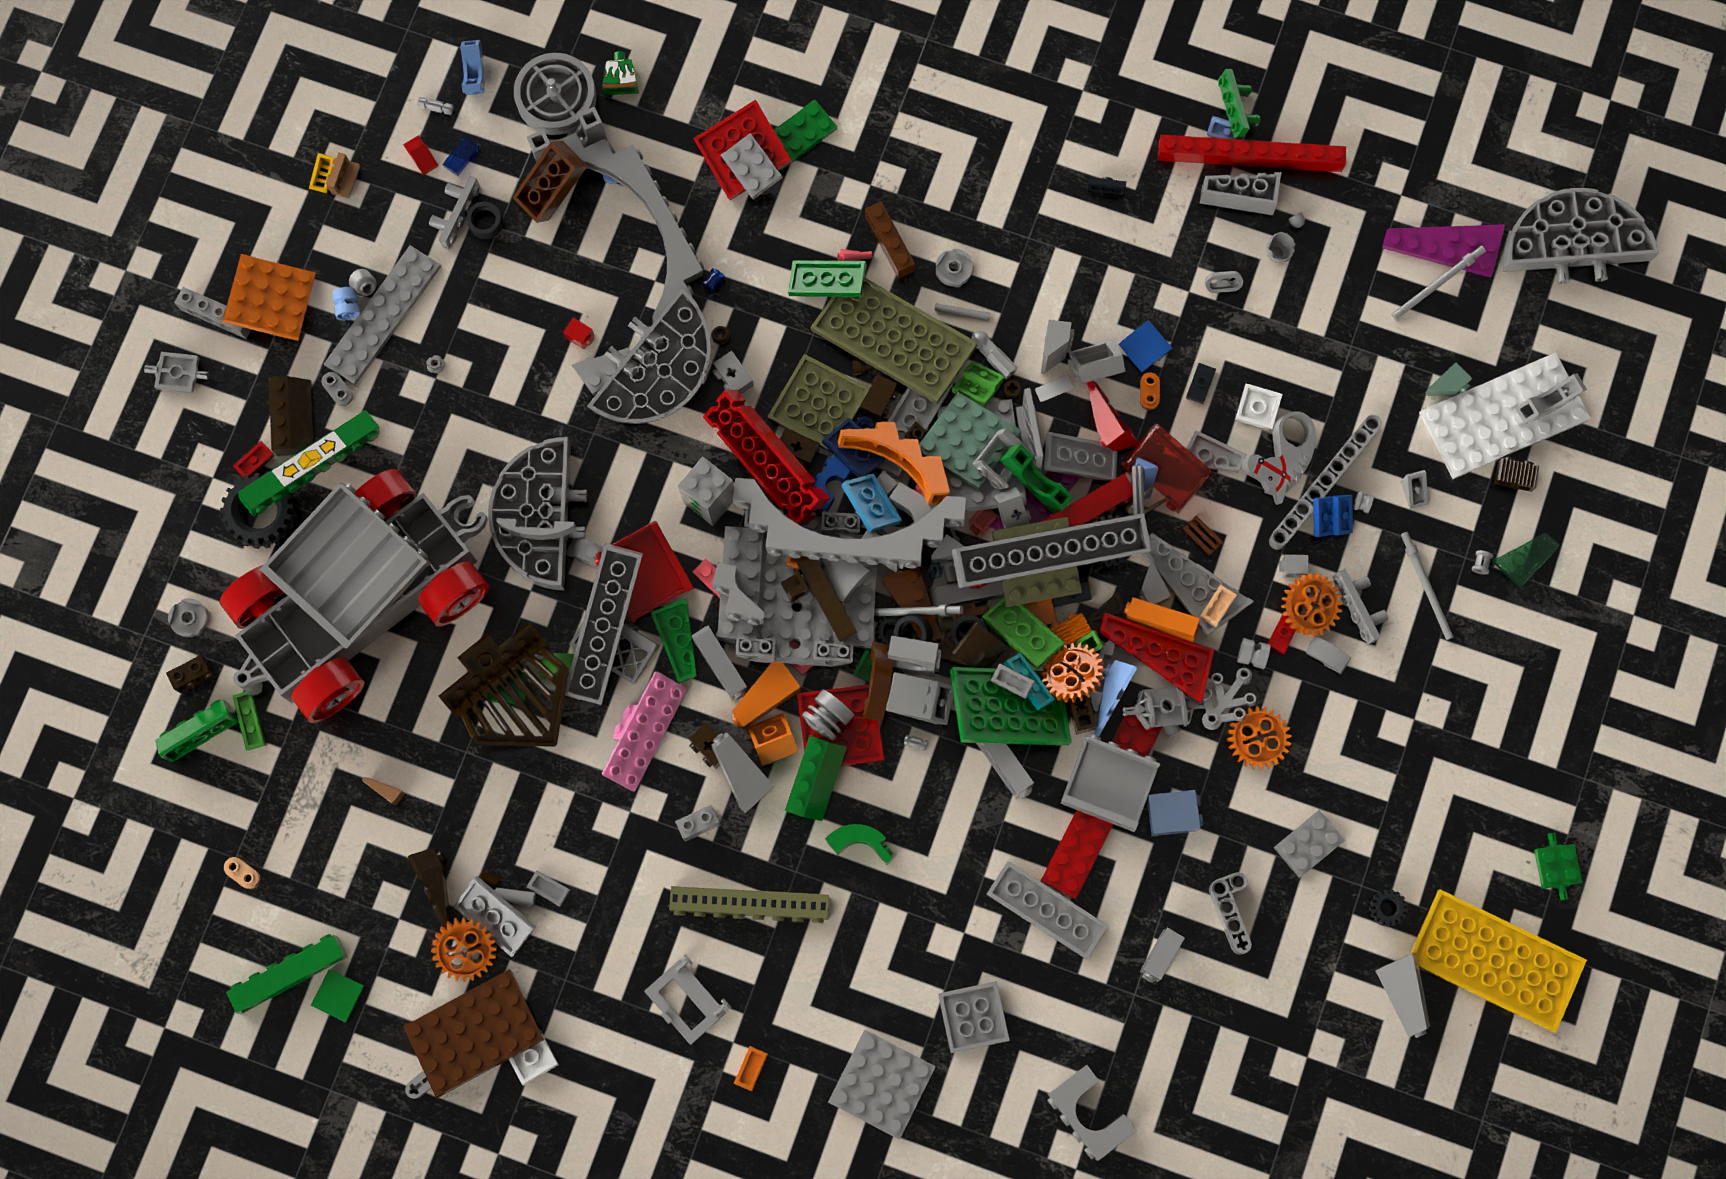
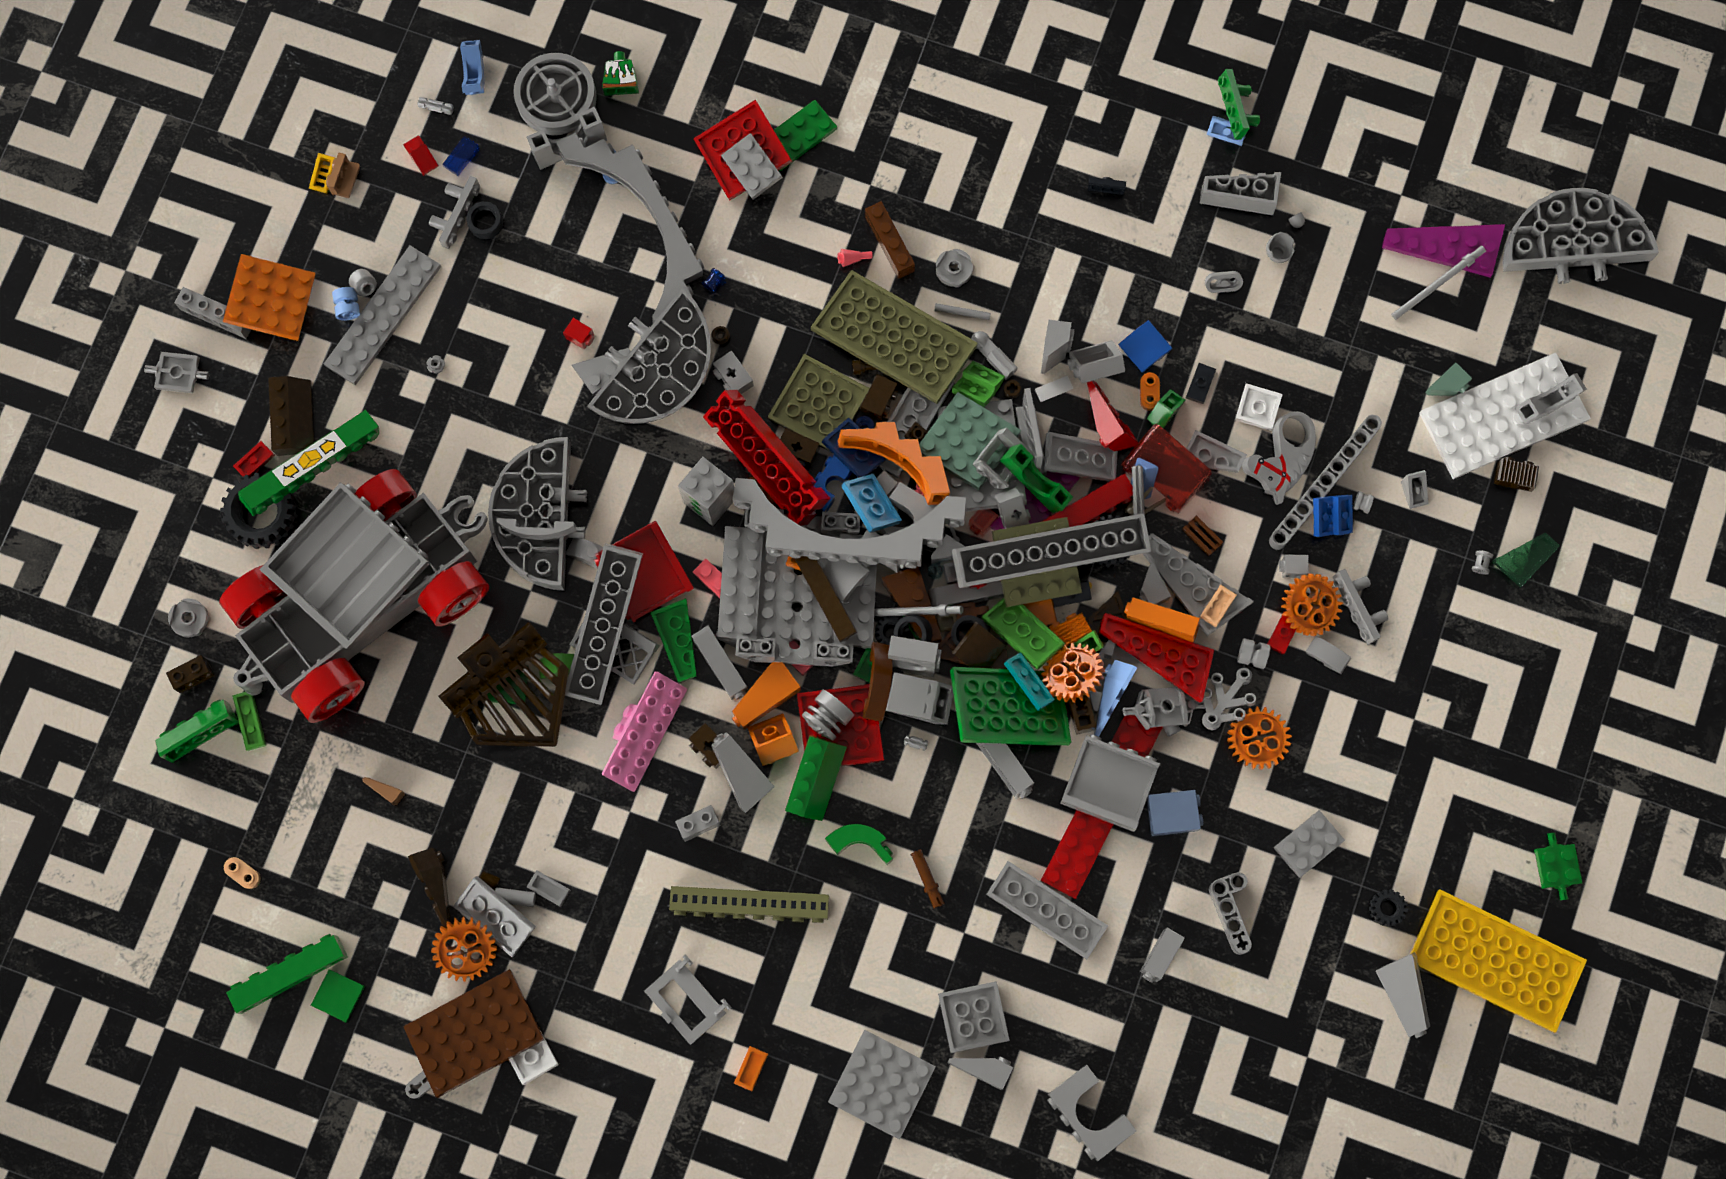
(336, 388): light grey plate -> none
(549, 181): reddish brown brick -> none
(738, 604): light grey arch -> none
(795, 586): dark brown panel -> none
(827, 278): plate -> none
(931, 887): none -> reddish brown pin
(989, 1070): none -> light grey slope
(1012, 681): light grey plate -> none
(1166, 408): none -> green slope
(1251, 153): red brick -> none
(1412, 551): light grey bar -> none

